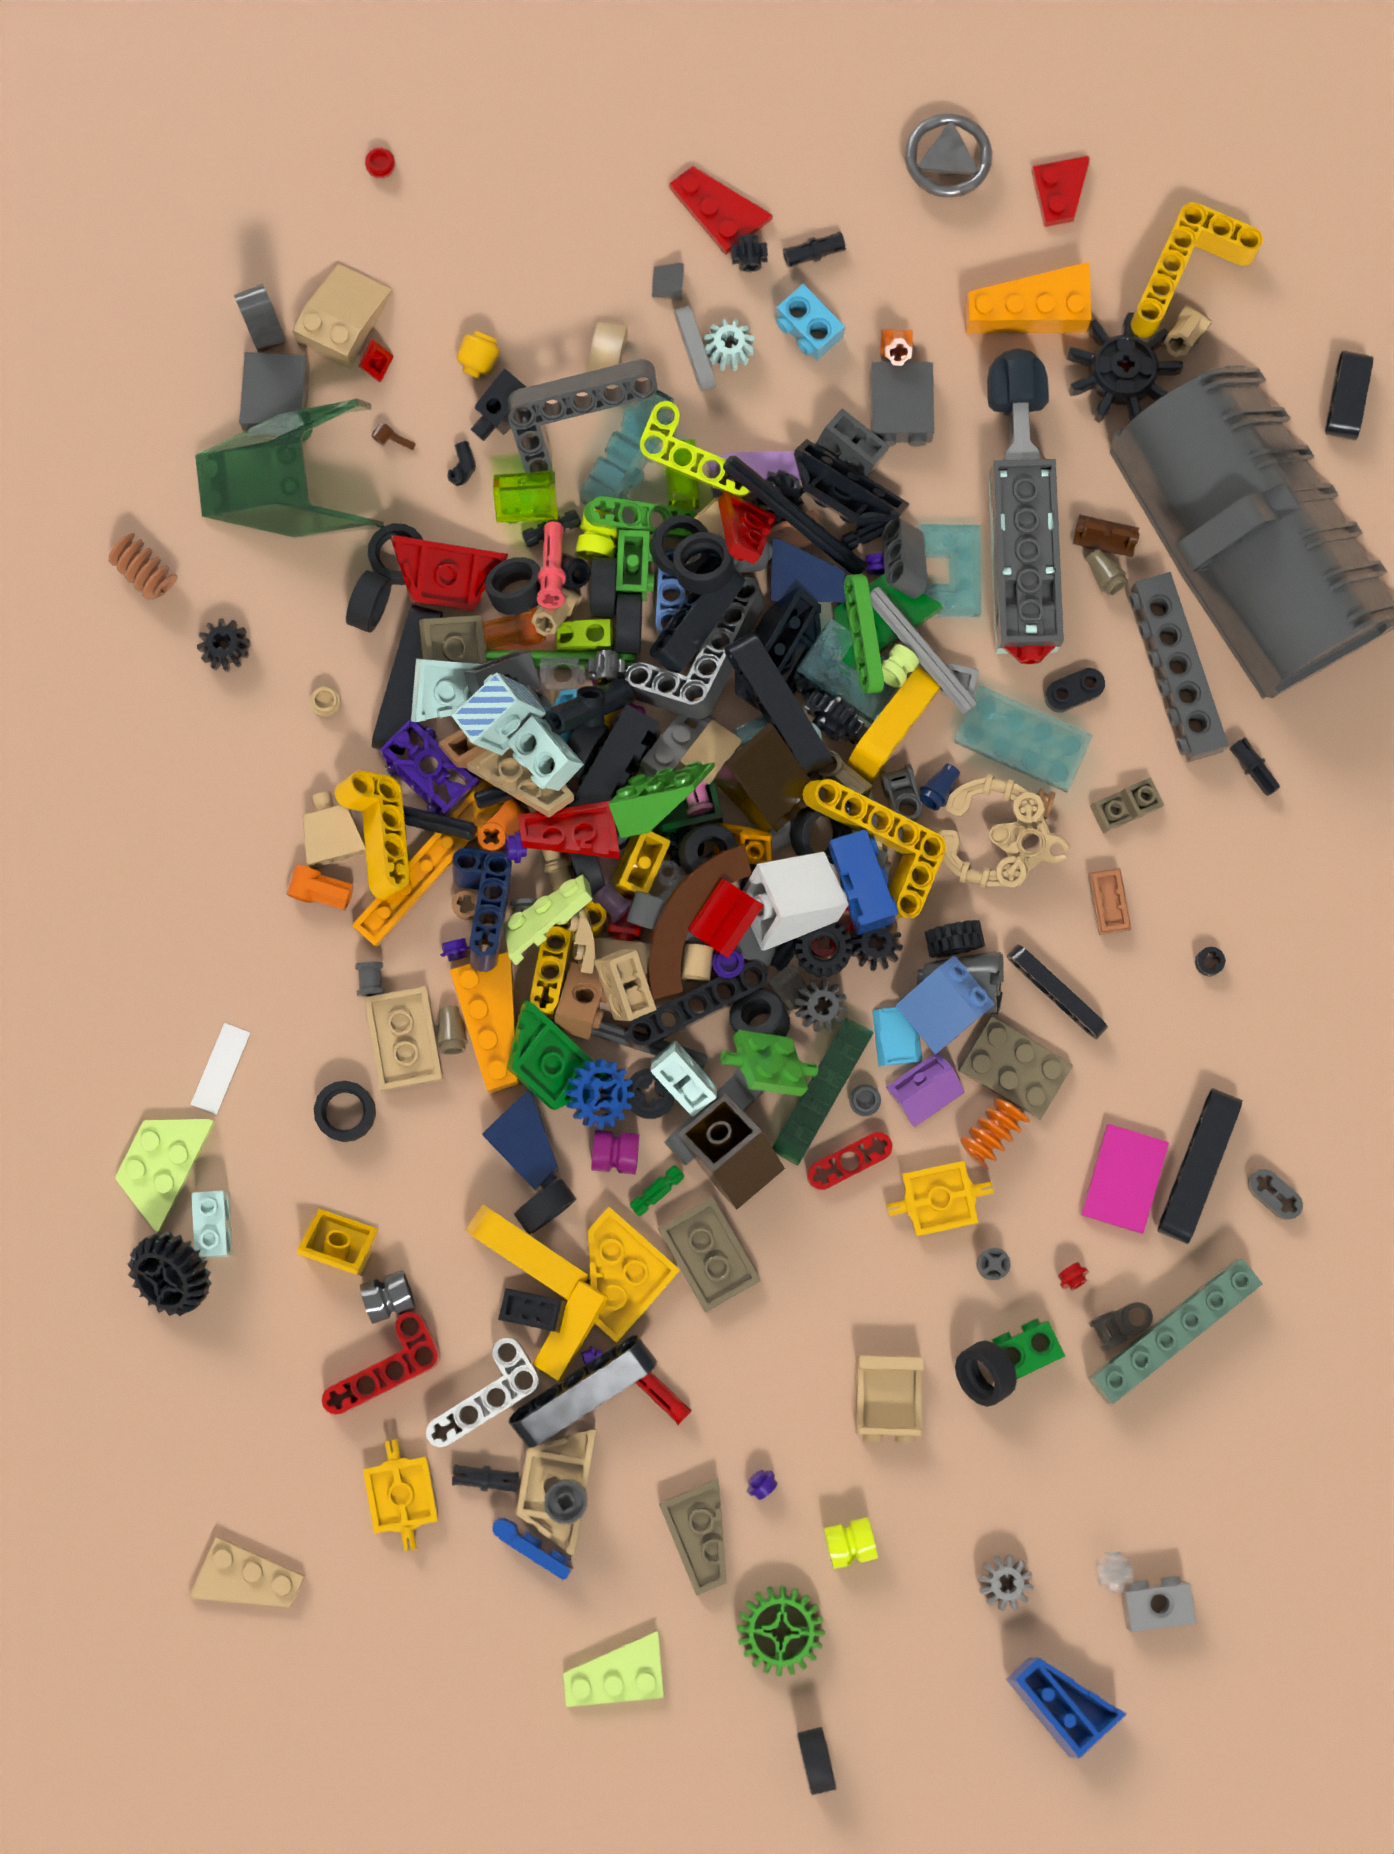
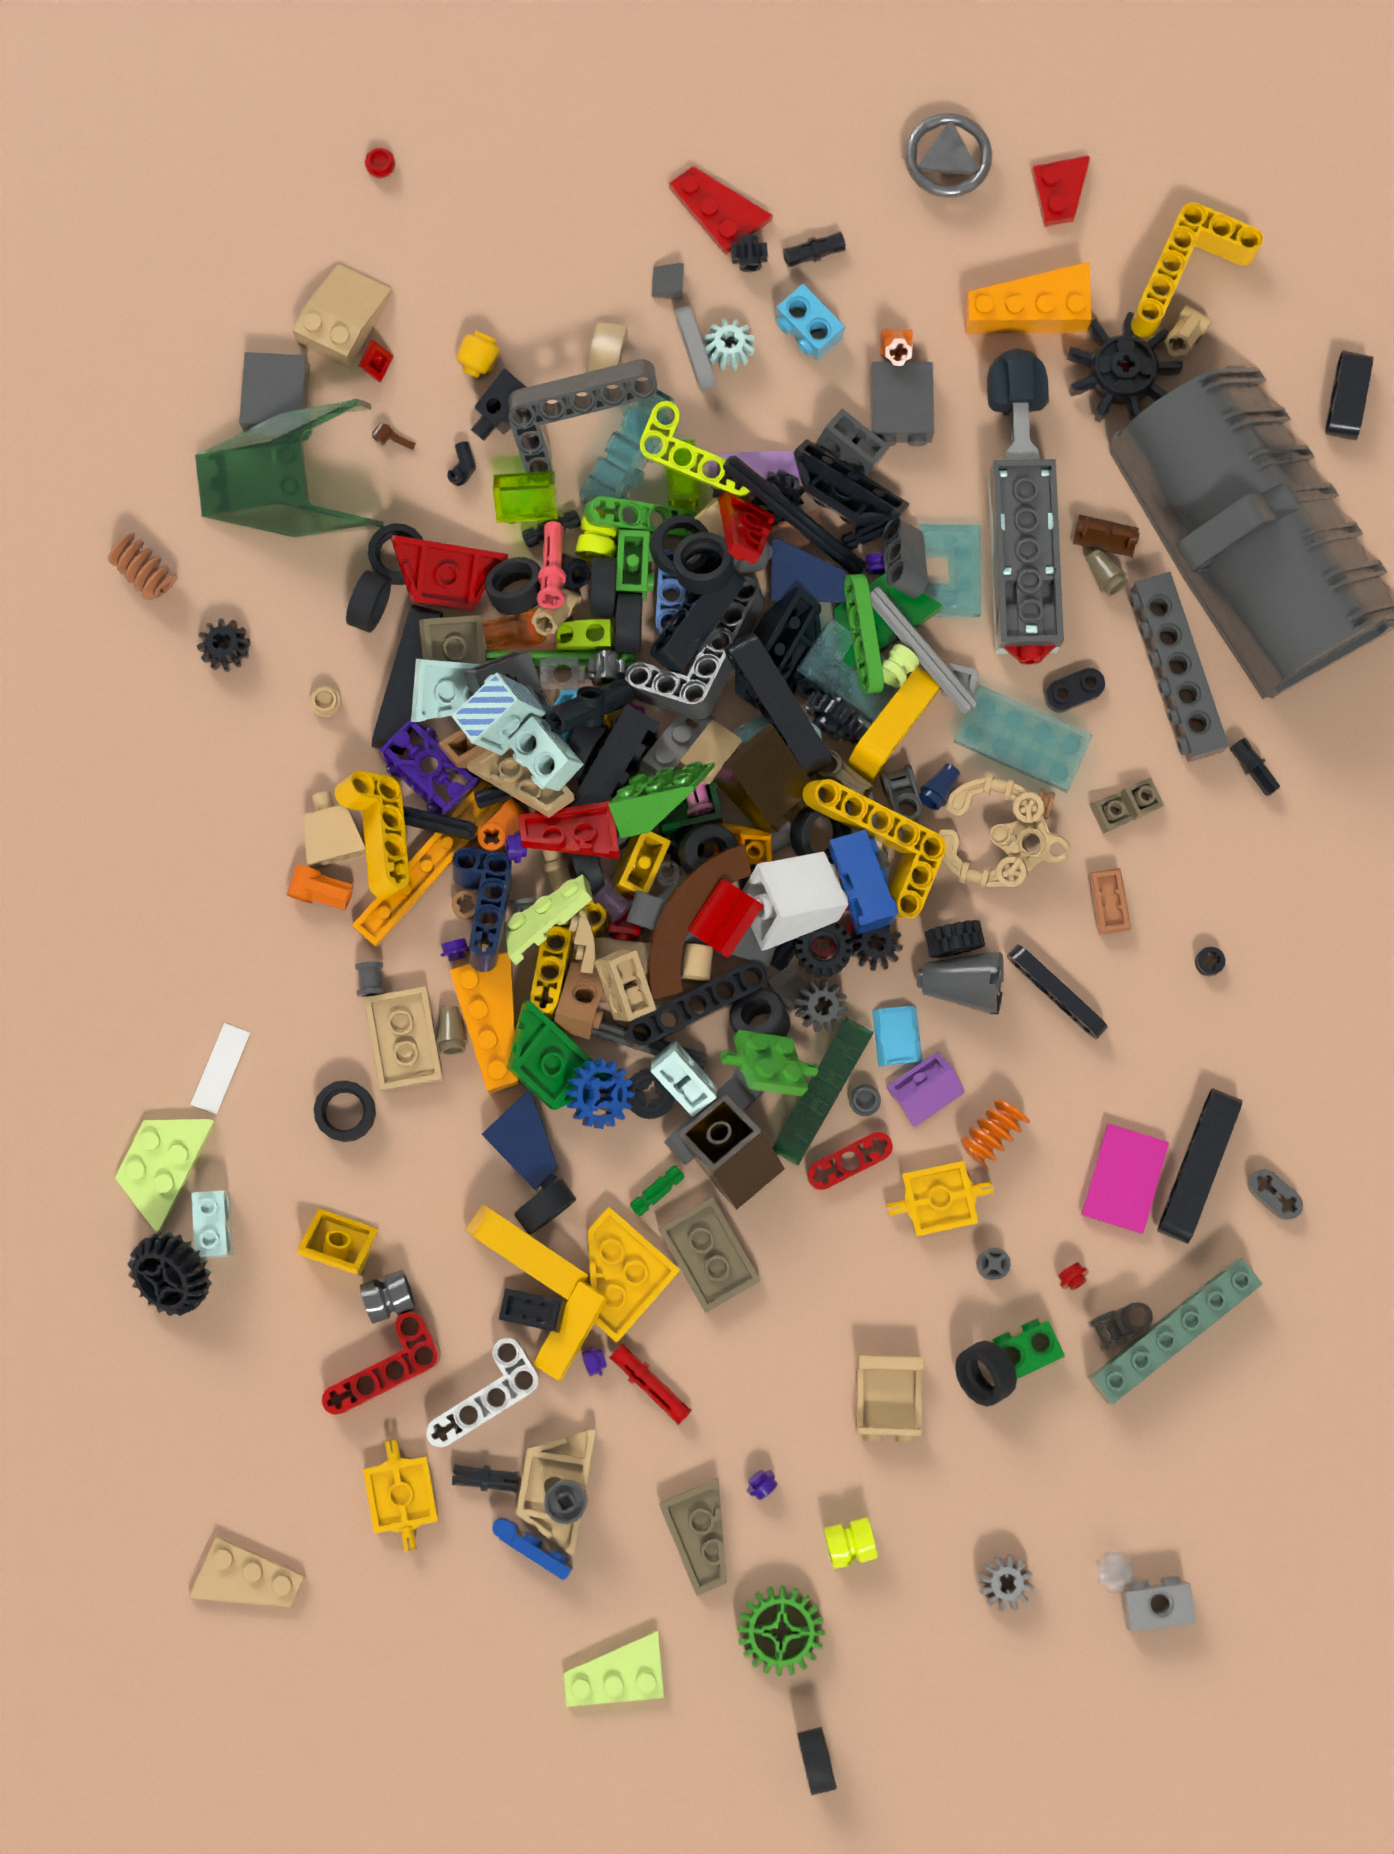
(260, 317): dark grey beam -> none
(582, 1391): beam -> none
(615, 1152): magenta wheel -> none
(730, 966): dark purple plate -> none
(945, 1004): medium blue panel -> none
(1015, 1068): dark tan plate -> none
(1064, 1707): blue wedge -> none

